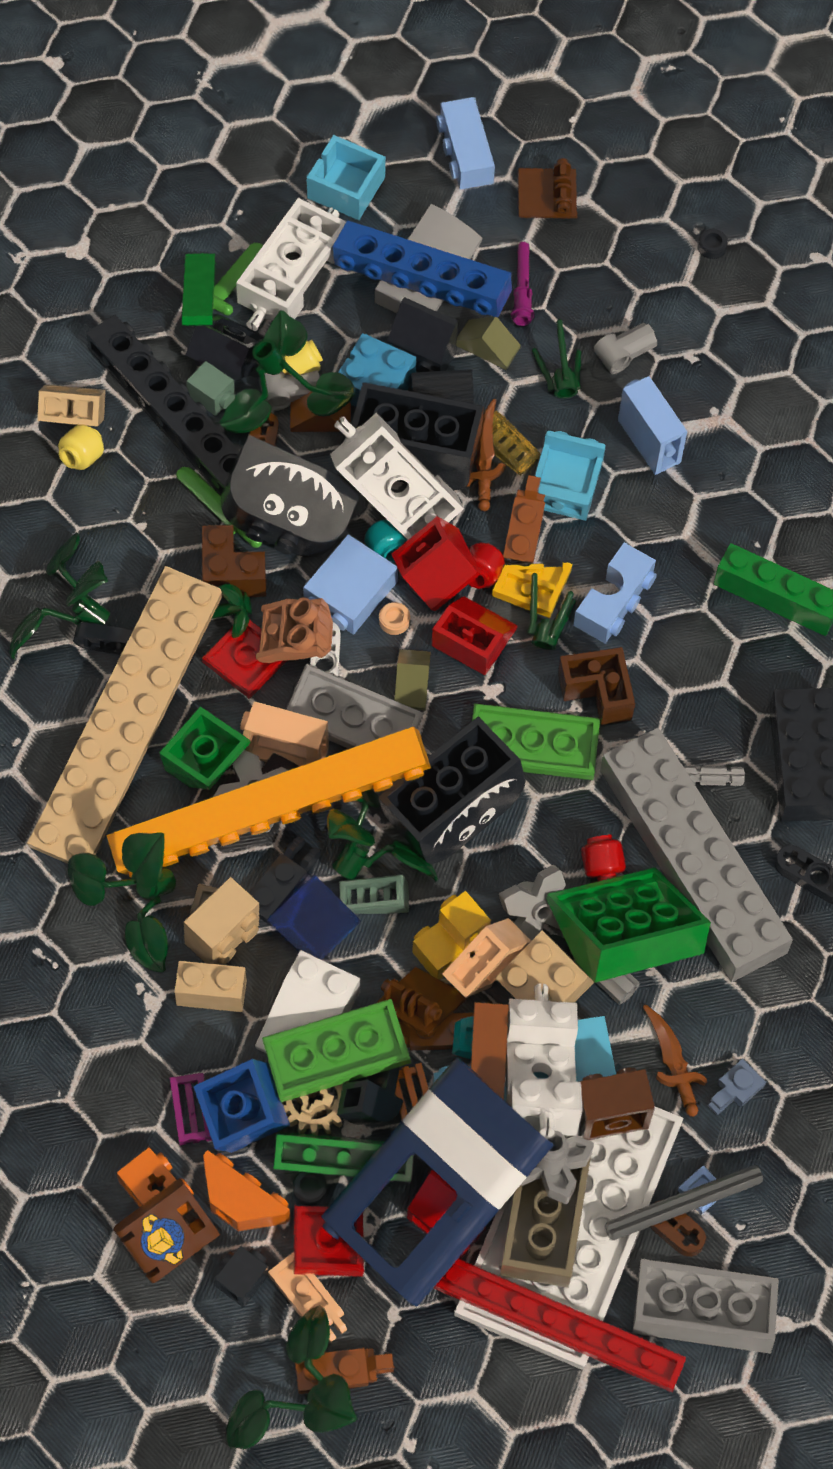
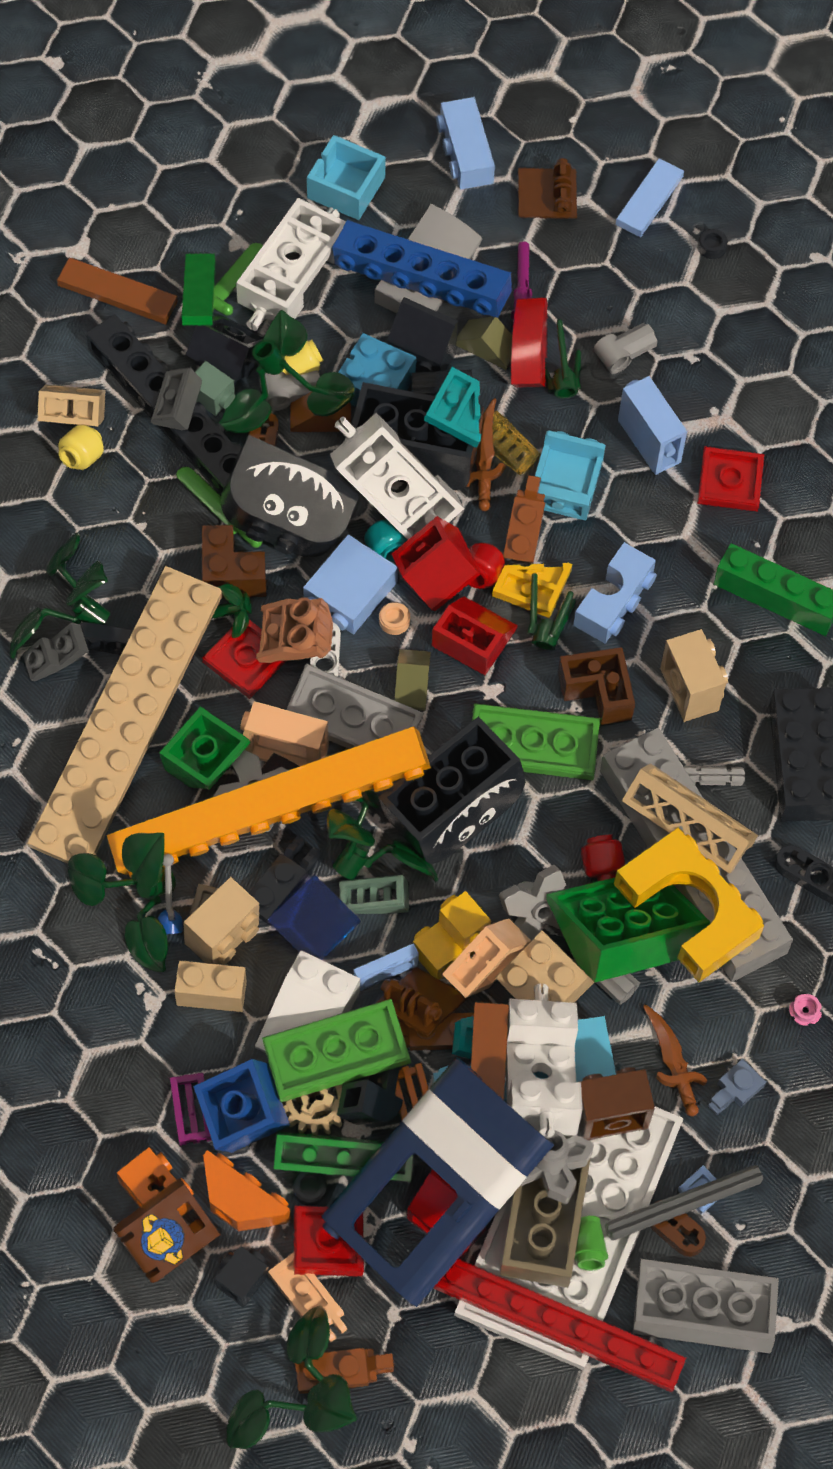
(54, 654): none -> dark grey slope
(117, 290): none -> dark orange tile
(170, 918): none -> hinge
(177, 399): none -> dark grey slope
(387, 966): none -> light blue tile
(457, 407): none -> teal wing
(529, 343): none -> red slope
(591, 1246): none -> bright green cone
(649, 197): none -> light blue tile
(679, 861): none -> yellow arch
(693, 675): none -> tan brick
(695, 807): none -> tan fence
(730, 479): none -> red tile
(805, 1001): none -> bright pink plate

